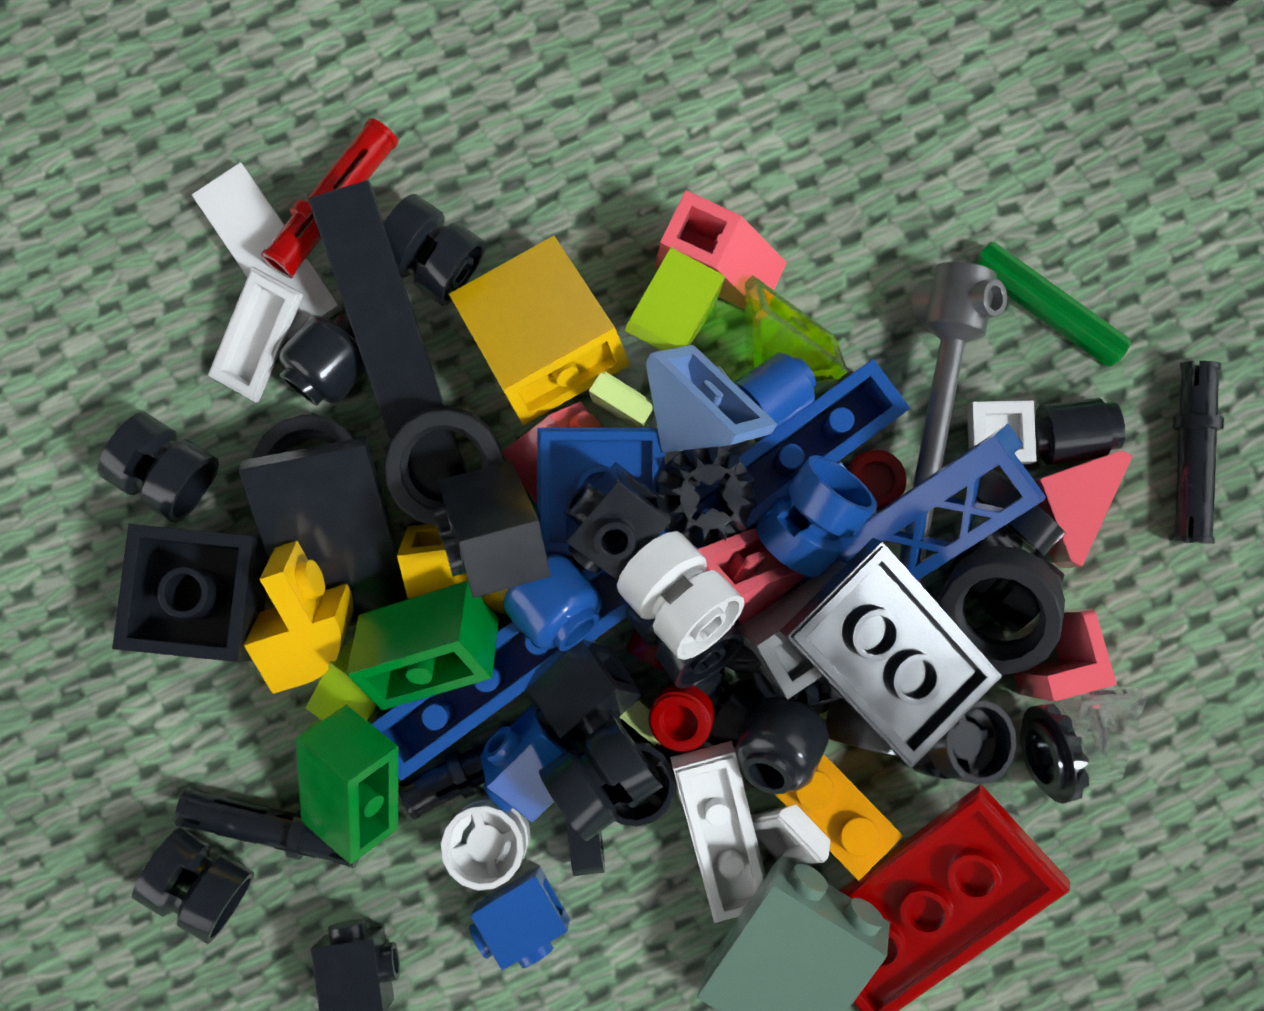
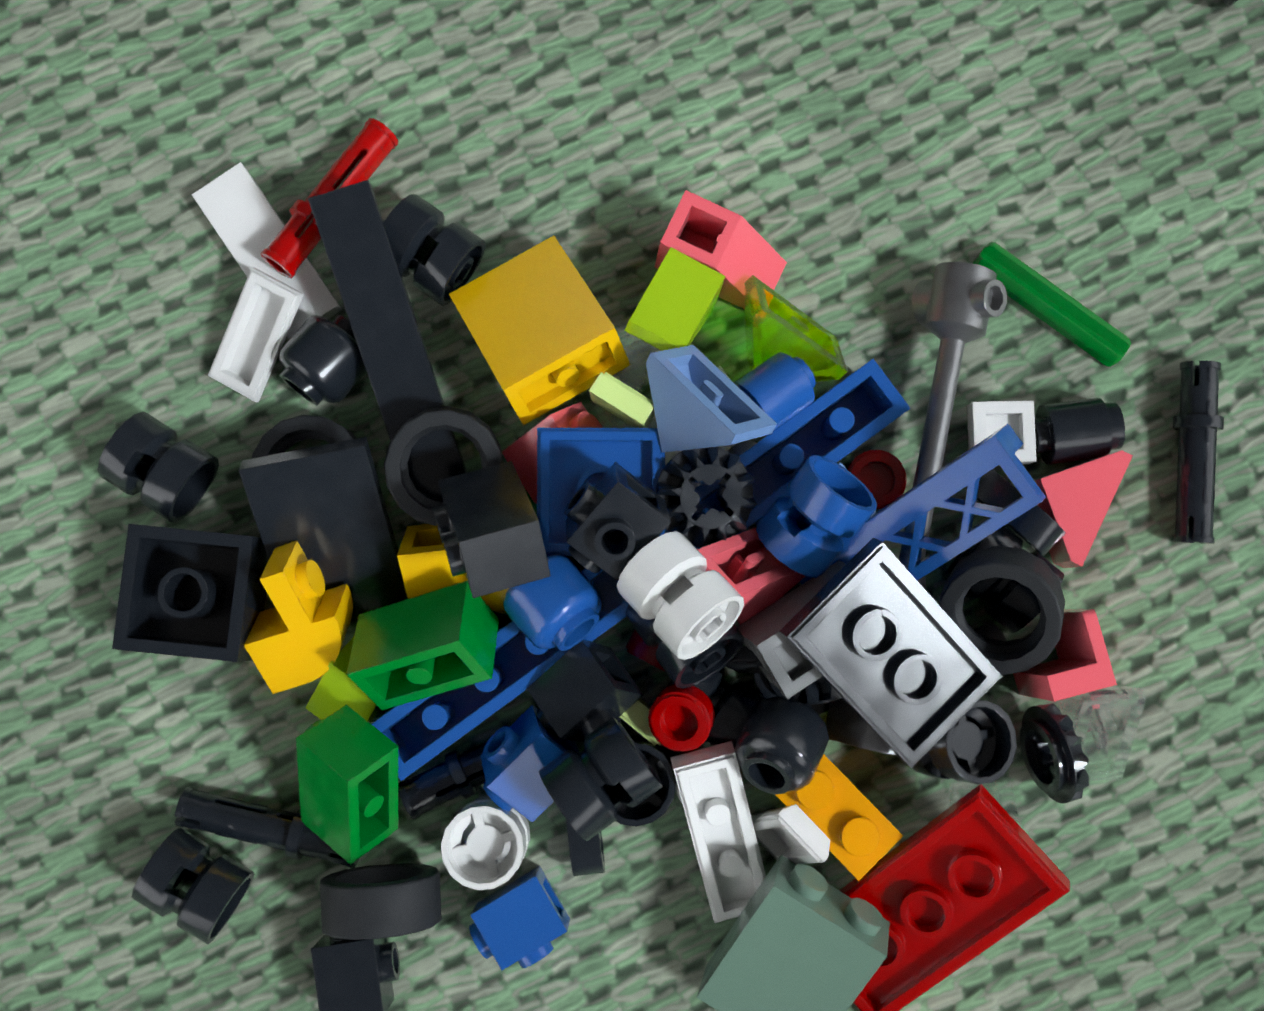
(380, 901): none -> black tyre

